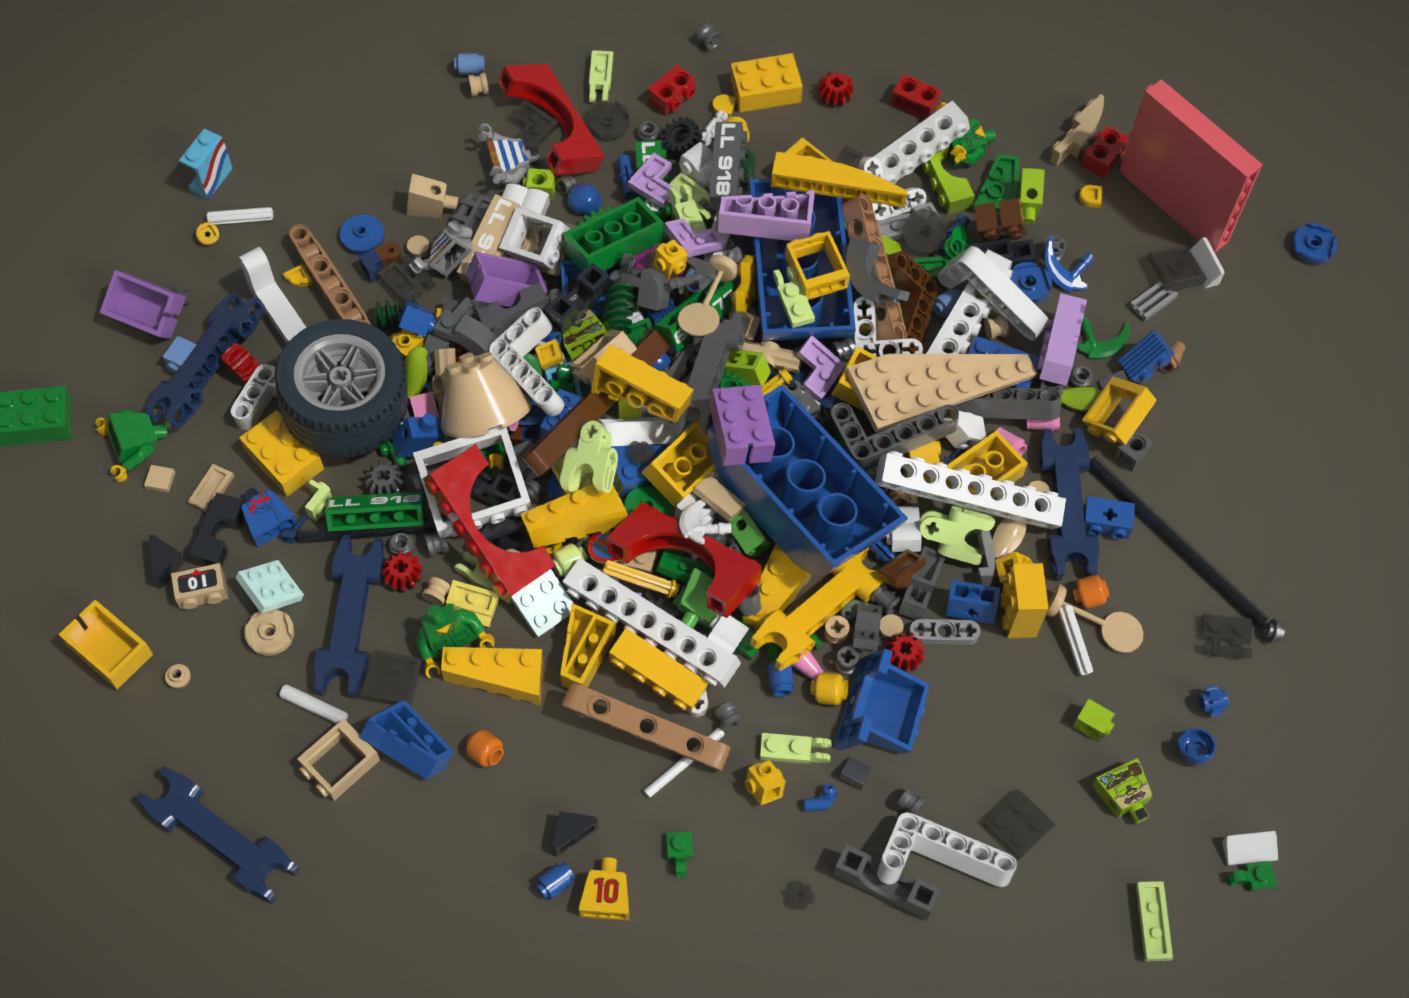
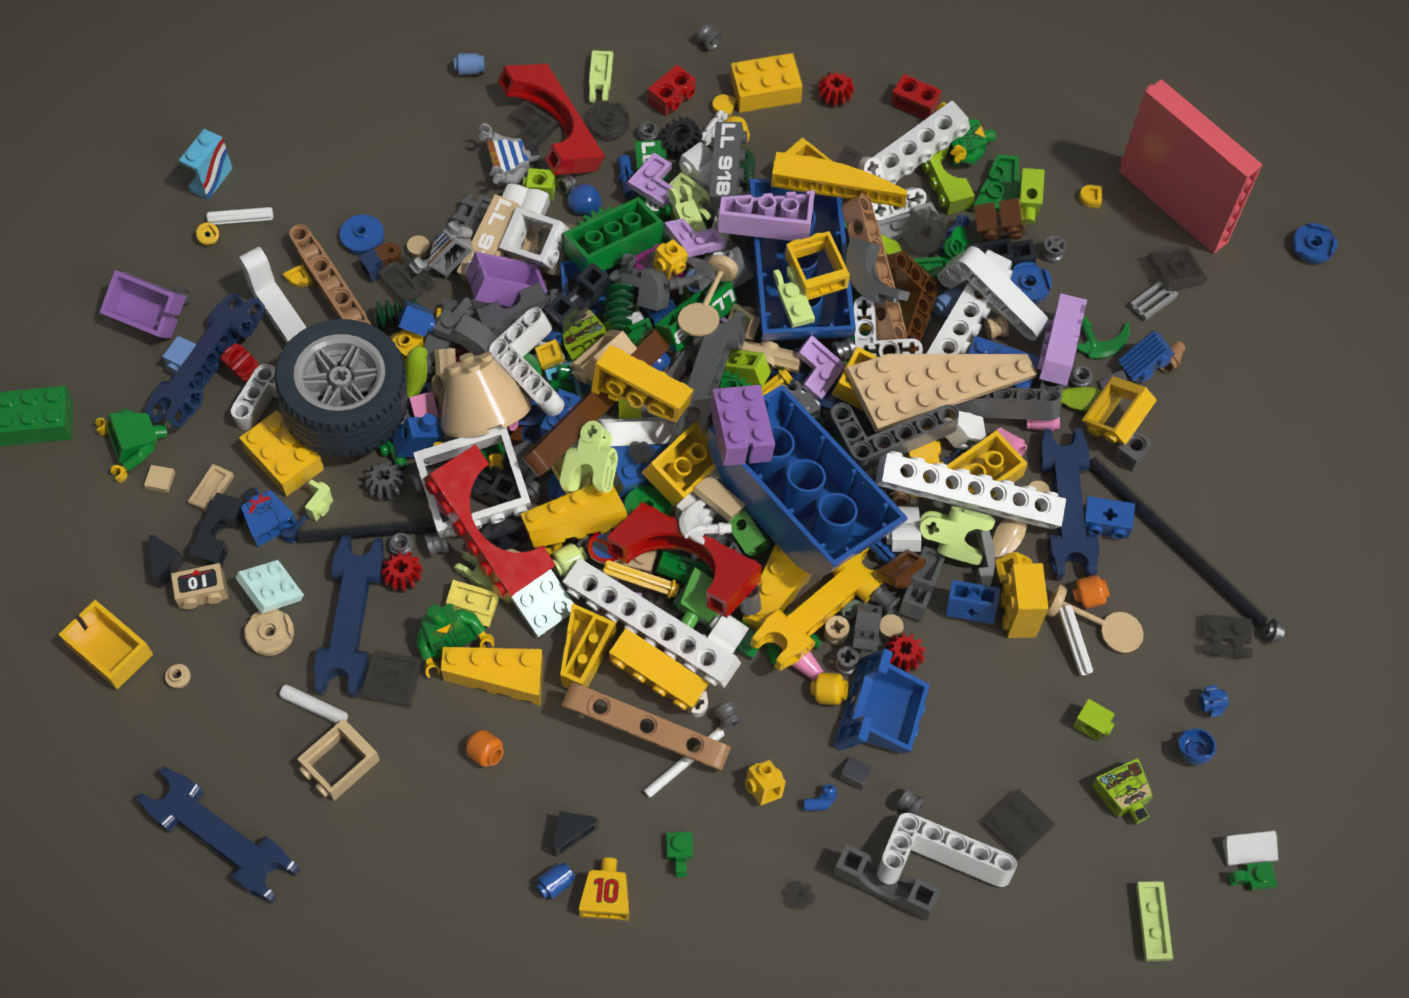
(375, 511): green brick -> none
(408, 740): blue wedge -> none
(428, 198): tan torso -> none
(436, 591): tan wheel -> none
(478, 84): tan wheel -> none
(746, 292): yellow plate -> none
(780, 681): blue brick -> none
(793, 748): yellowish green hinge -> none
(962, 638): light grey beam -> none
(1063, 278): blue piece -> none
(1081, 133): tan slope -> none
(1105, 151): red brick -> none
(1208, 262): white slope -> none

